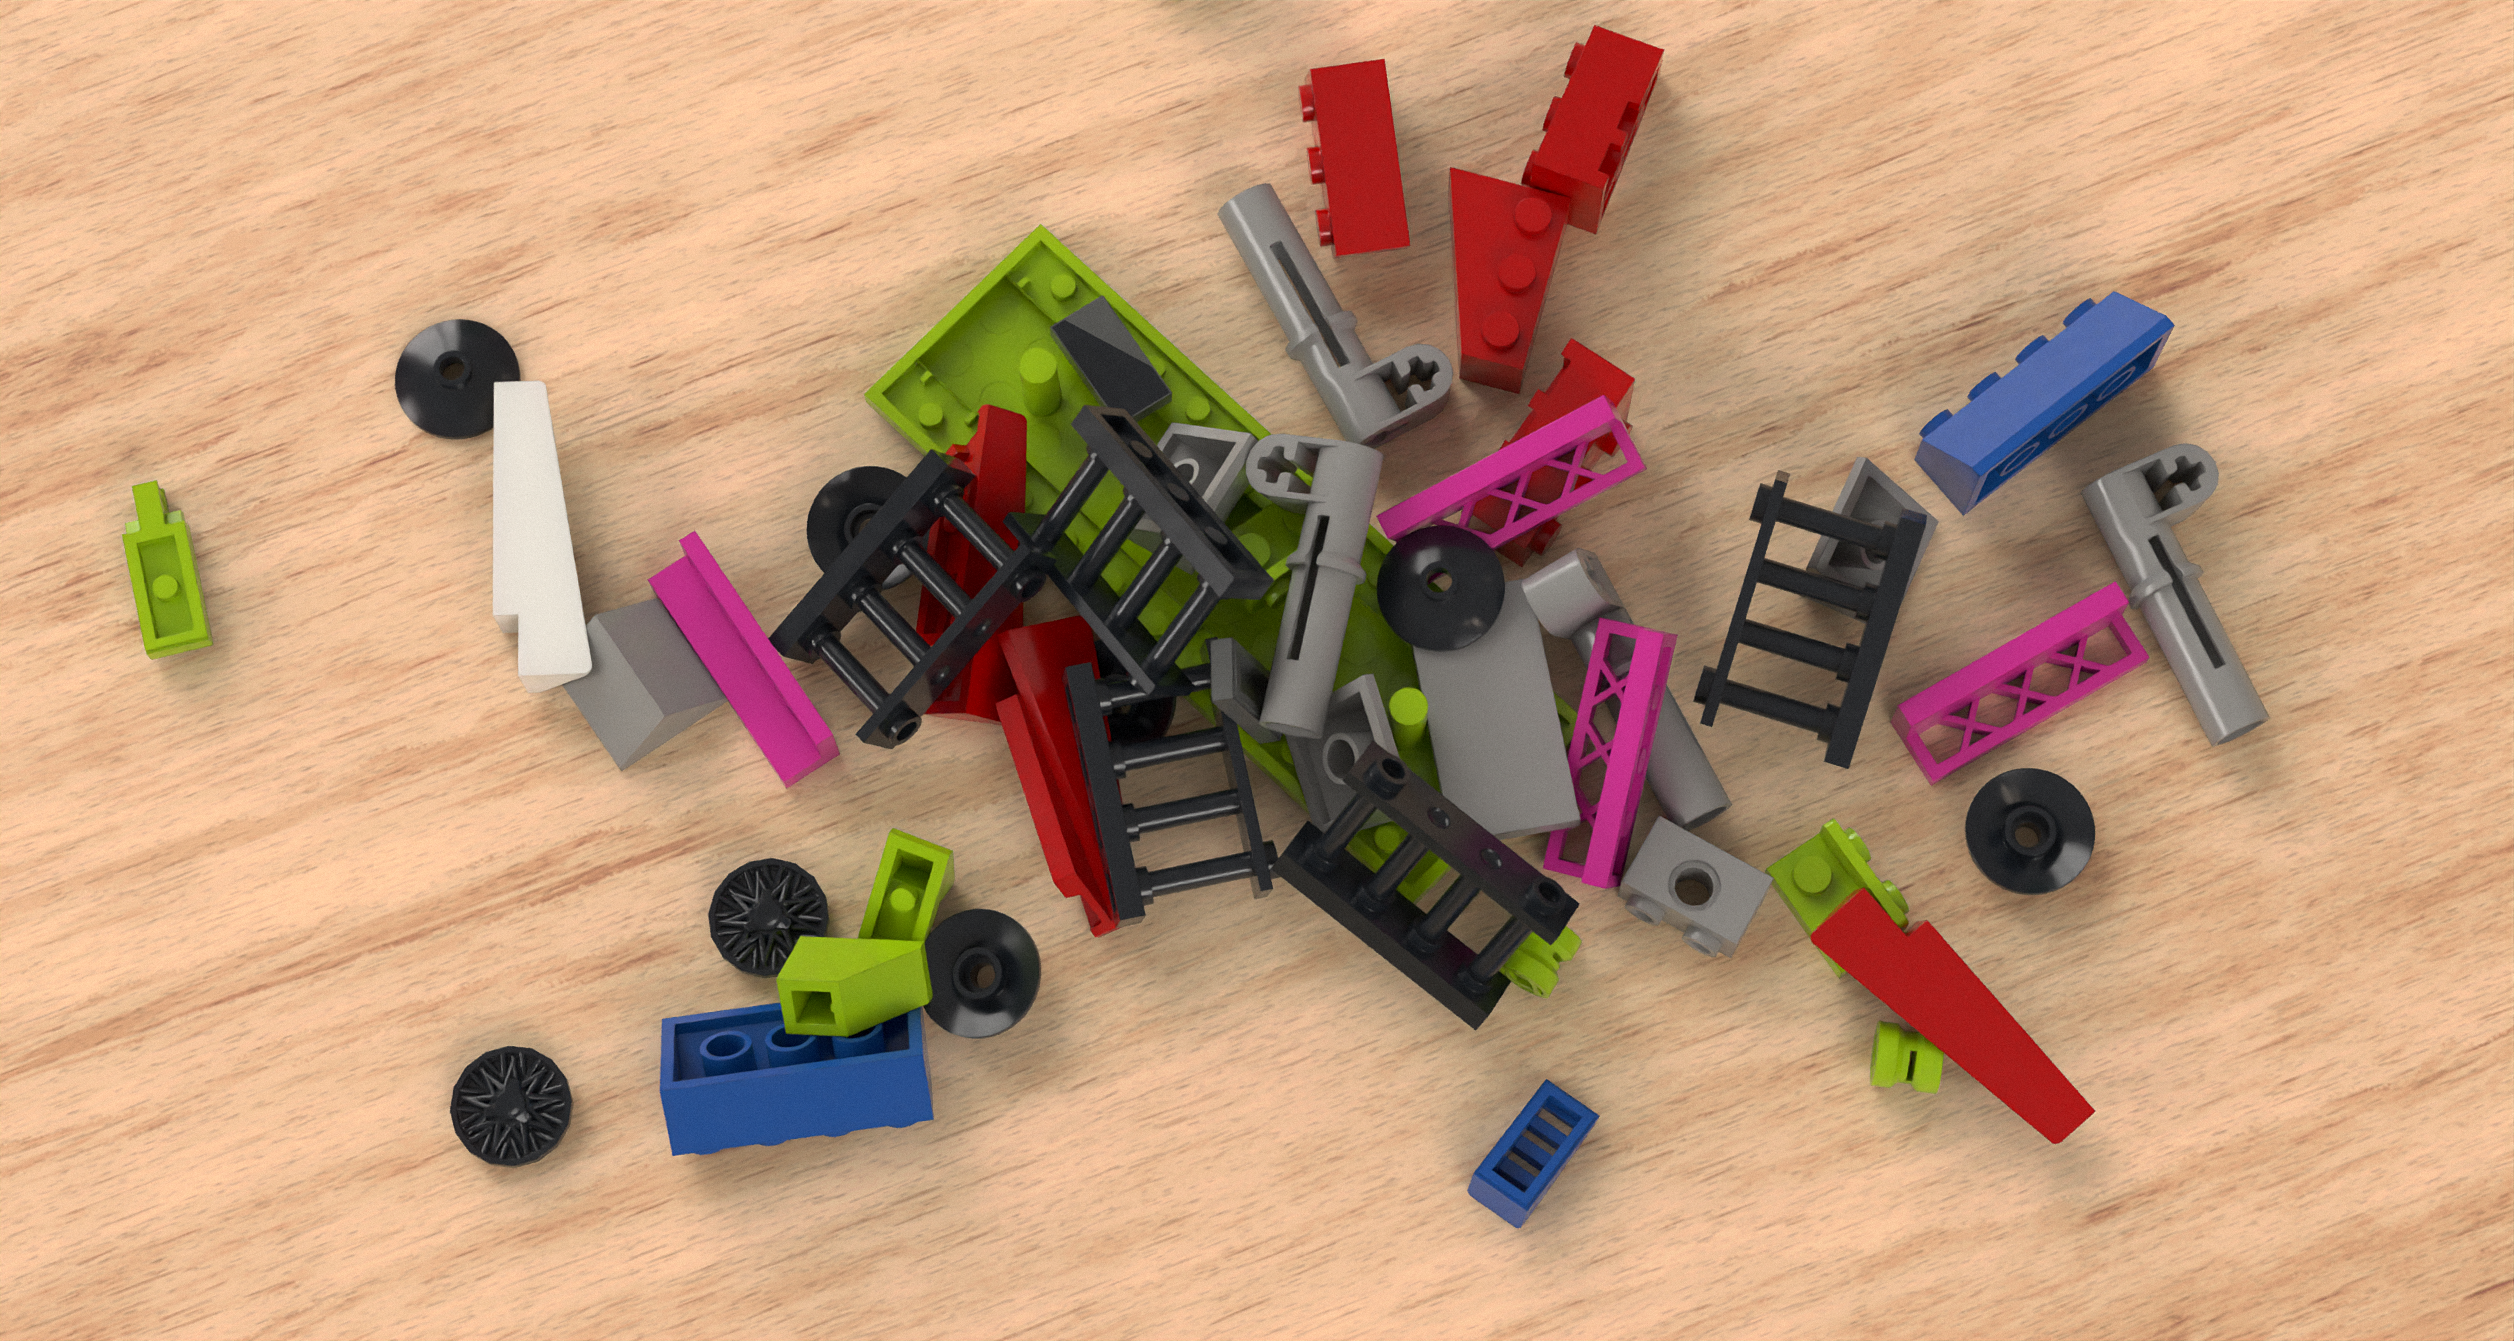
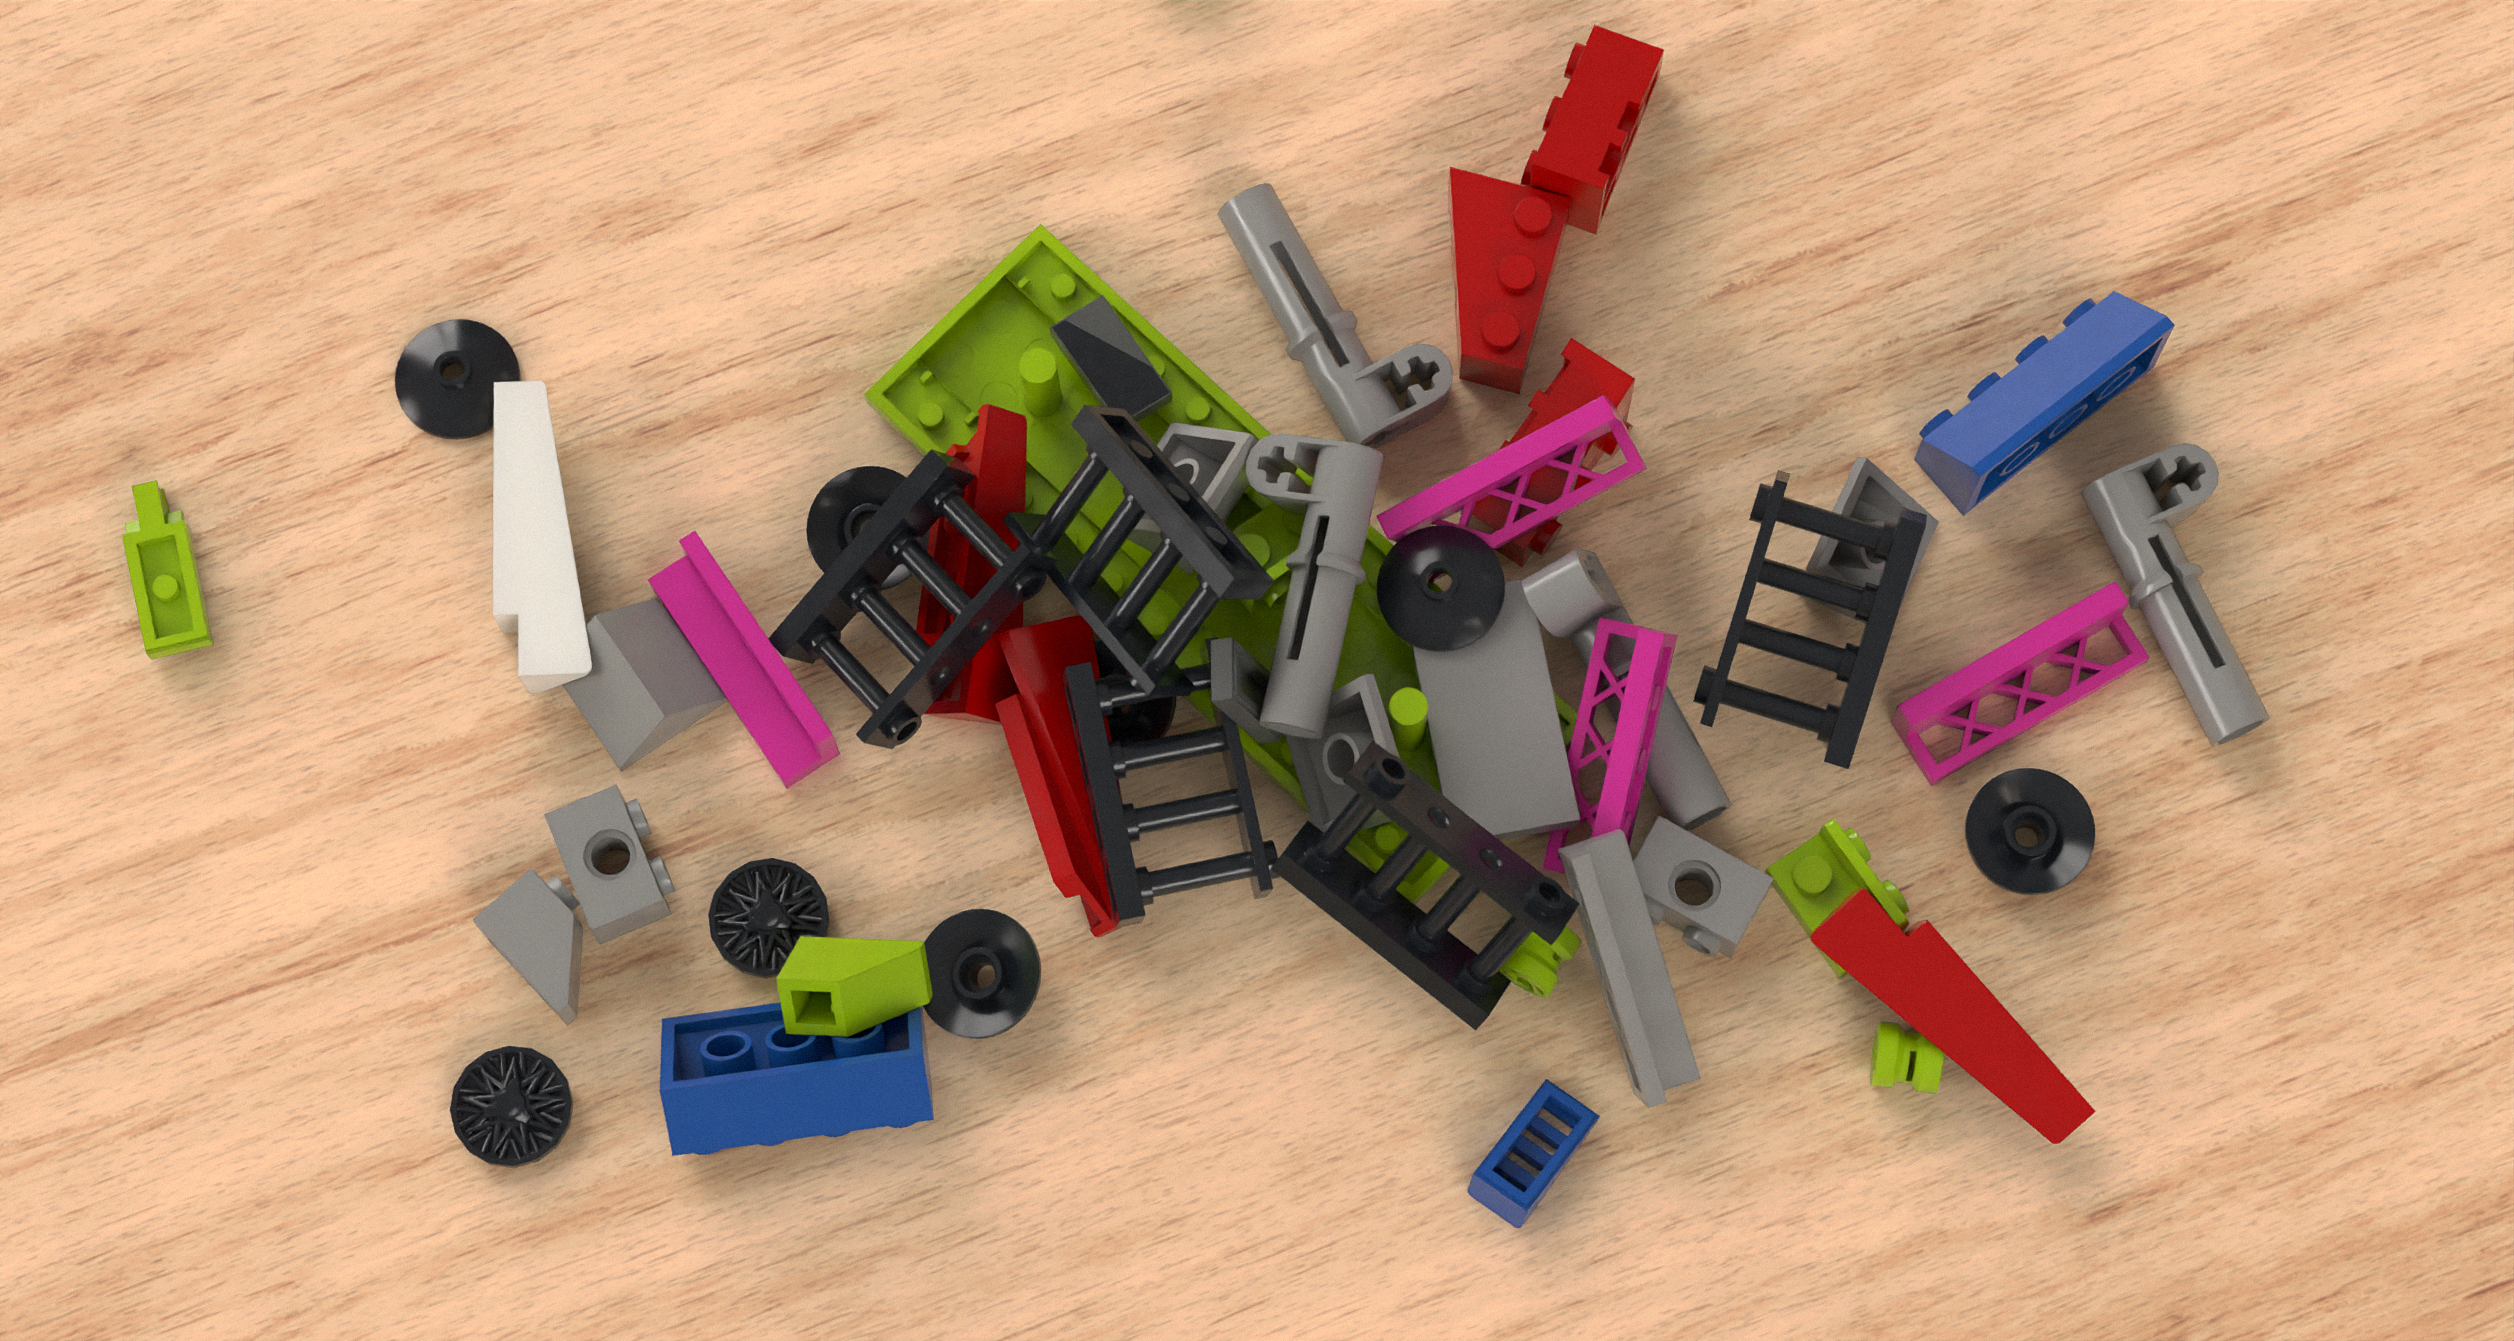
(539, 938): none -> light grey slope
(589, 831): none -> light grey brick
(907, 889): lime slope -> none
(1354, 159): red wedge -> none
(1629, 965): none -> light grey fence

